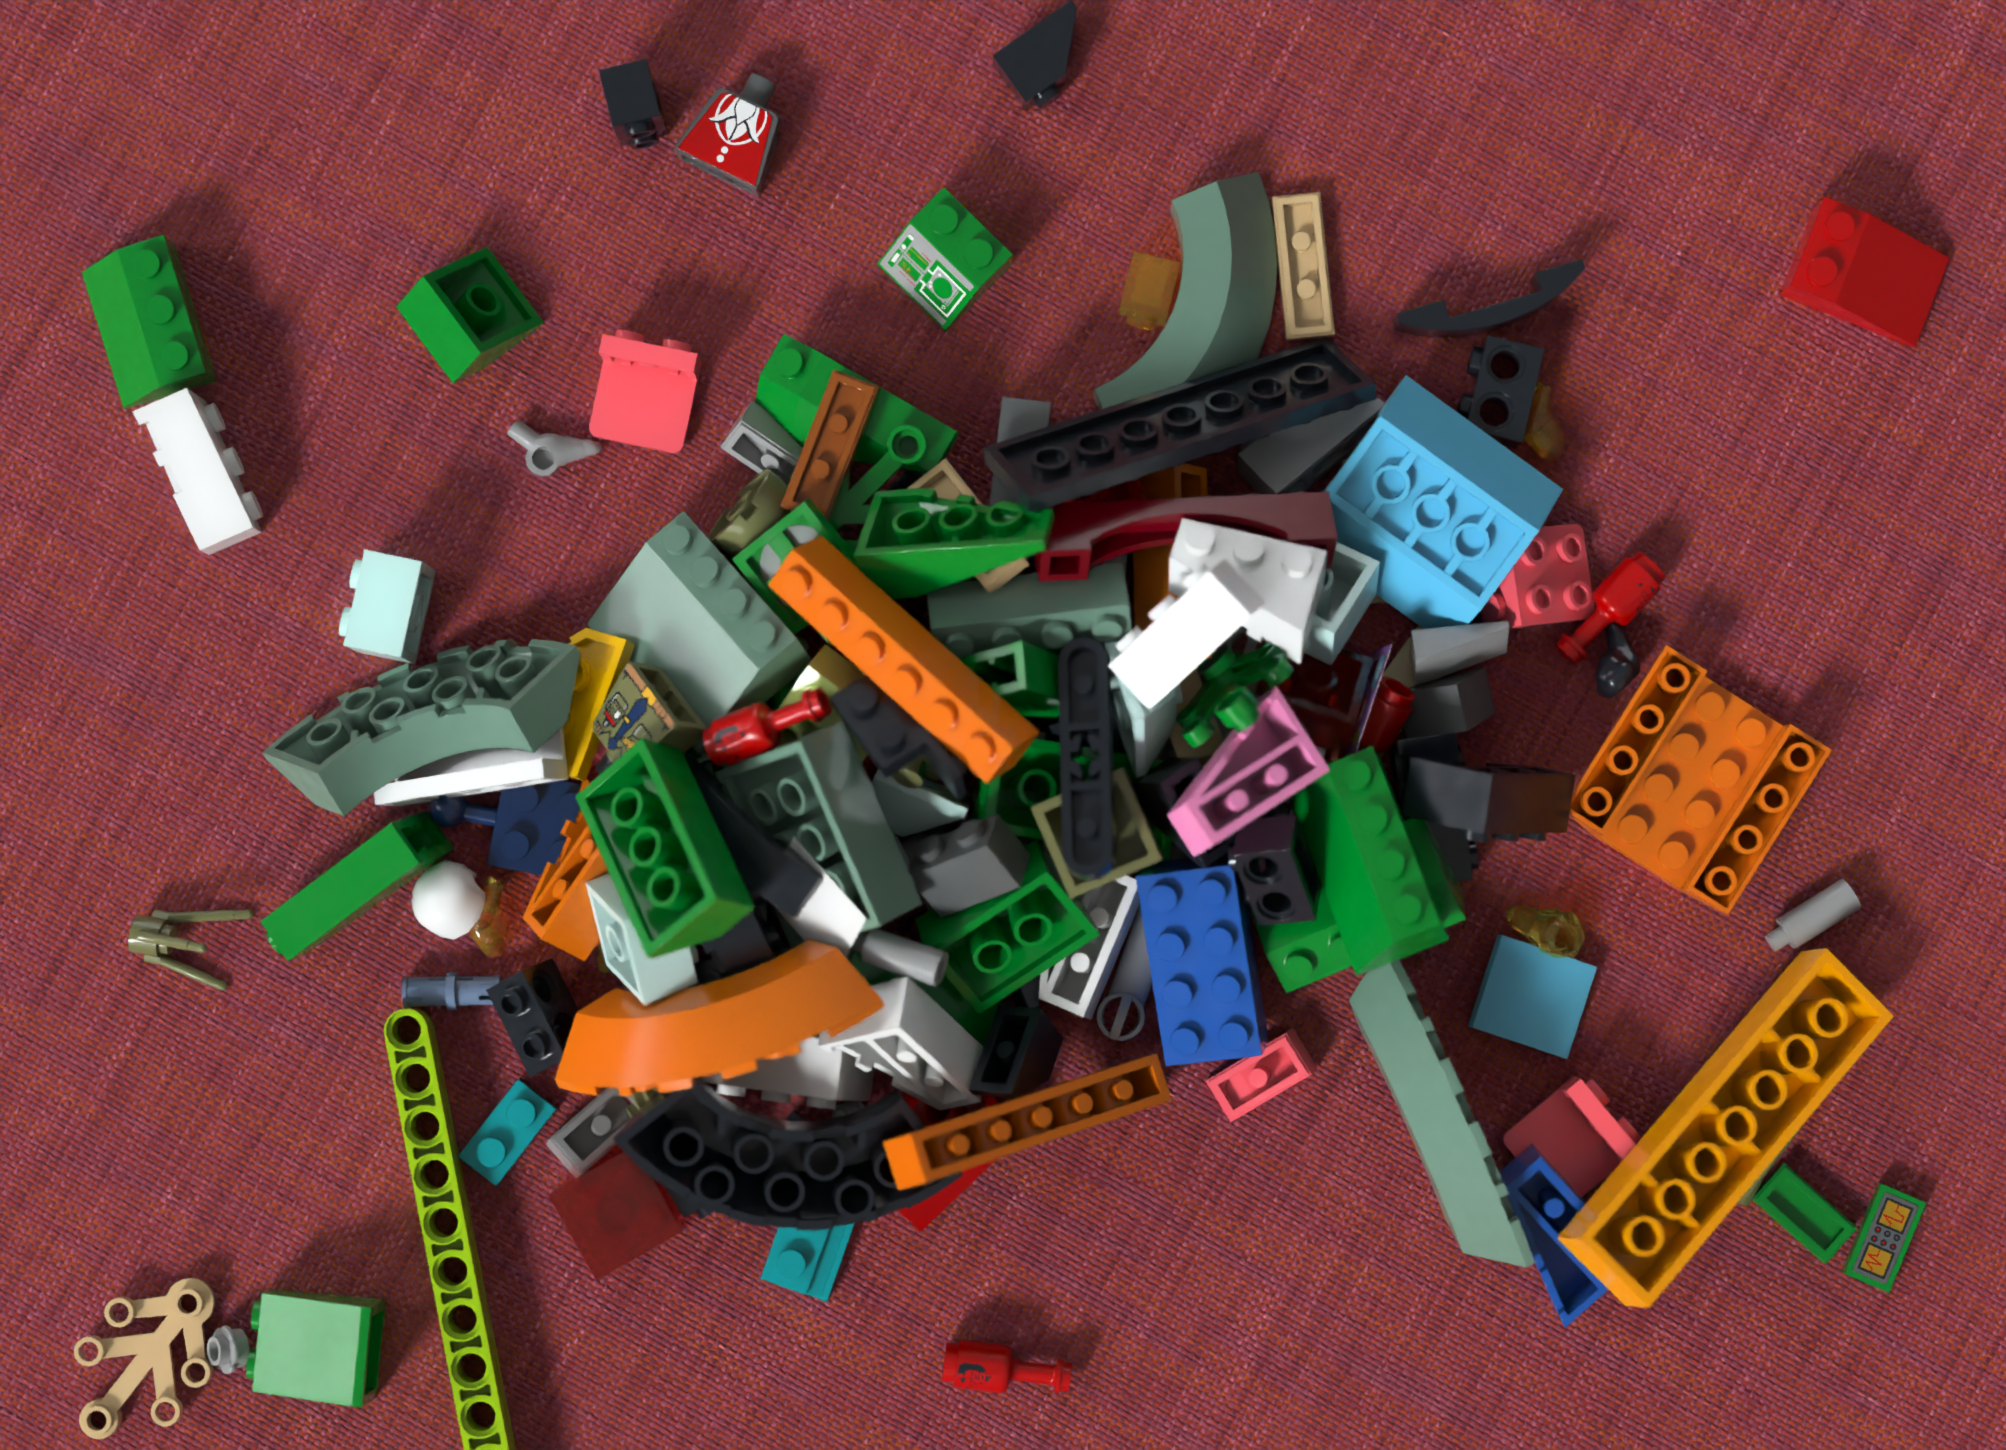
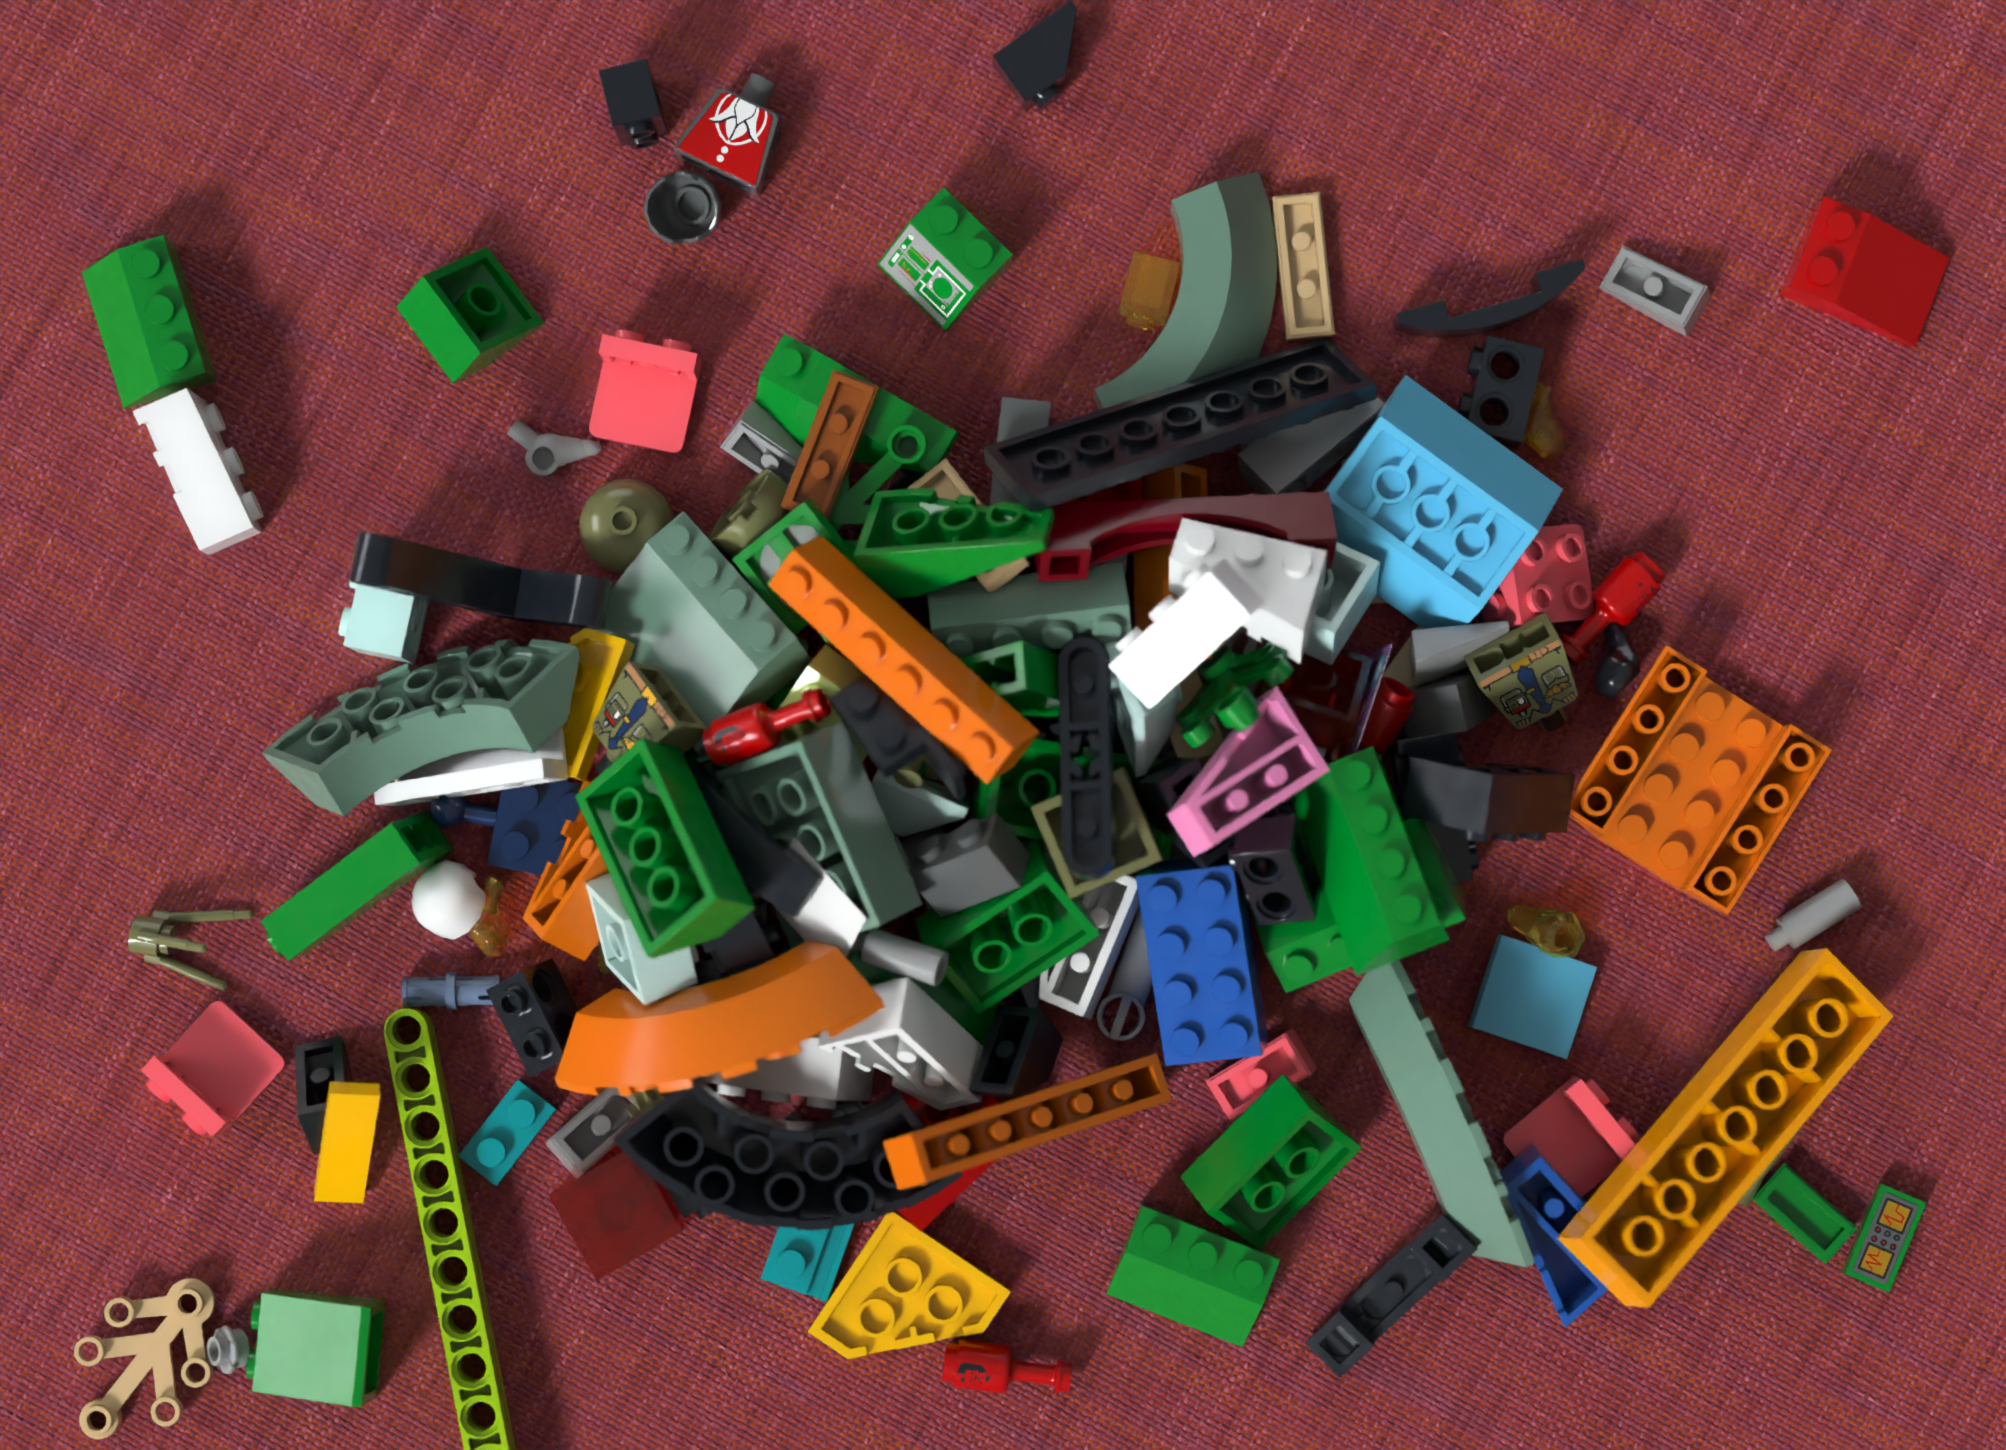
(214, 1070): none -> coral bracket
(315, 1067): none -> black slope
(346, 1142): none -> yellow tile
(479, 583): none -> black beam
(621, 520): none -> olive cylinder
(683, 207): none -> dark grey hair
(906, 1294): none -> yellow plate
(1193, 1275): none -> green slope
(1270, 1162): none -> green slope
(1390, 1293): none -> black slope
(1526, 674): none -> olive torso
(1656, 290): none -> light grey slope

